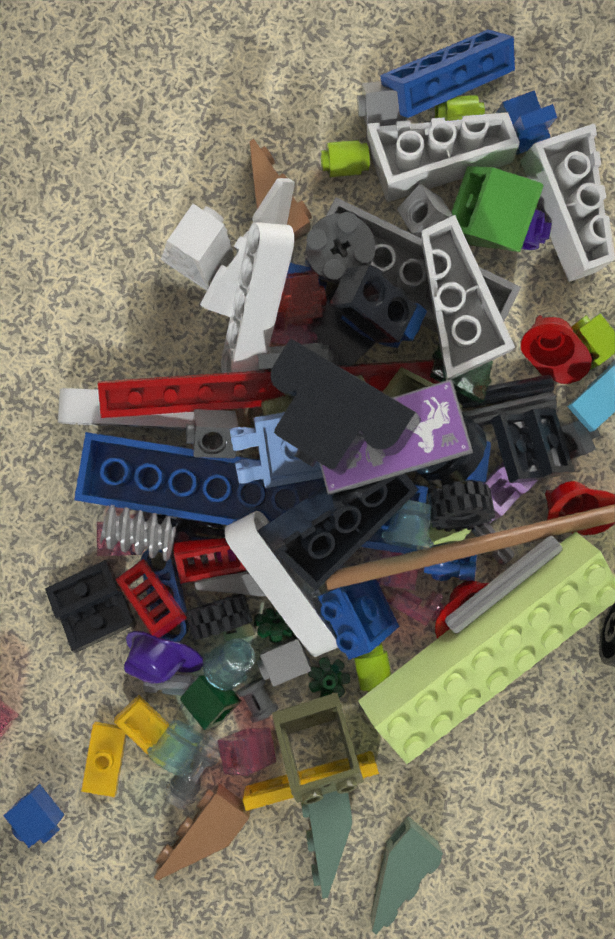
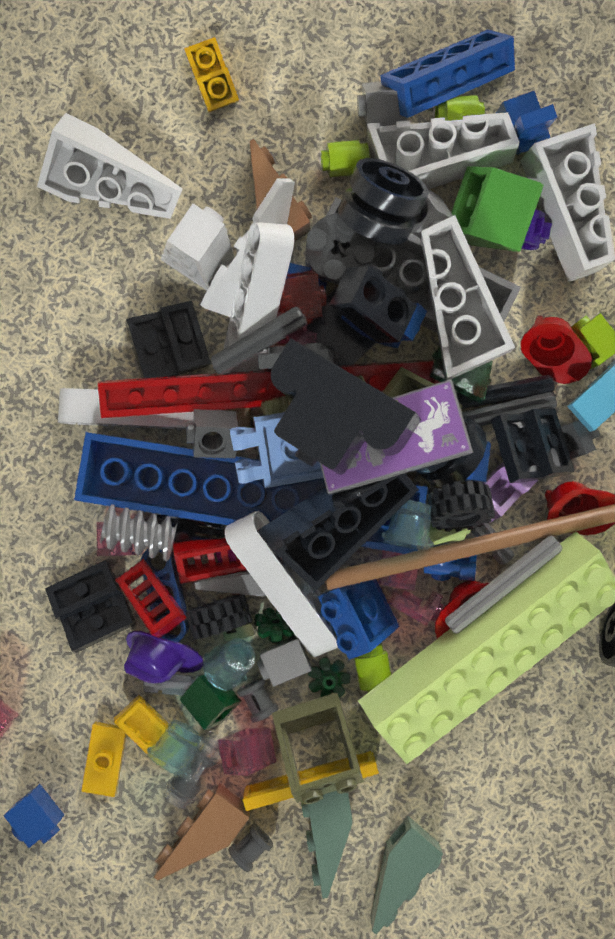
(96, 167): none -> white wedge
(168, 341): none -> black slope
(211, 74): none -> yellow slope
(250, 847): none -> dark grey bush
(258, 340): none -> dark grey axle
(382, 201): none -> black wheel

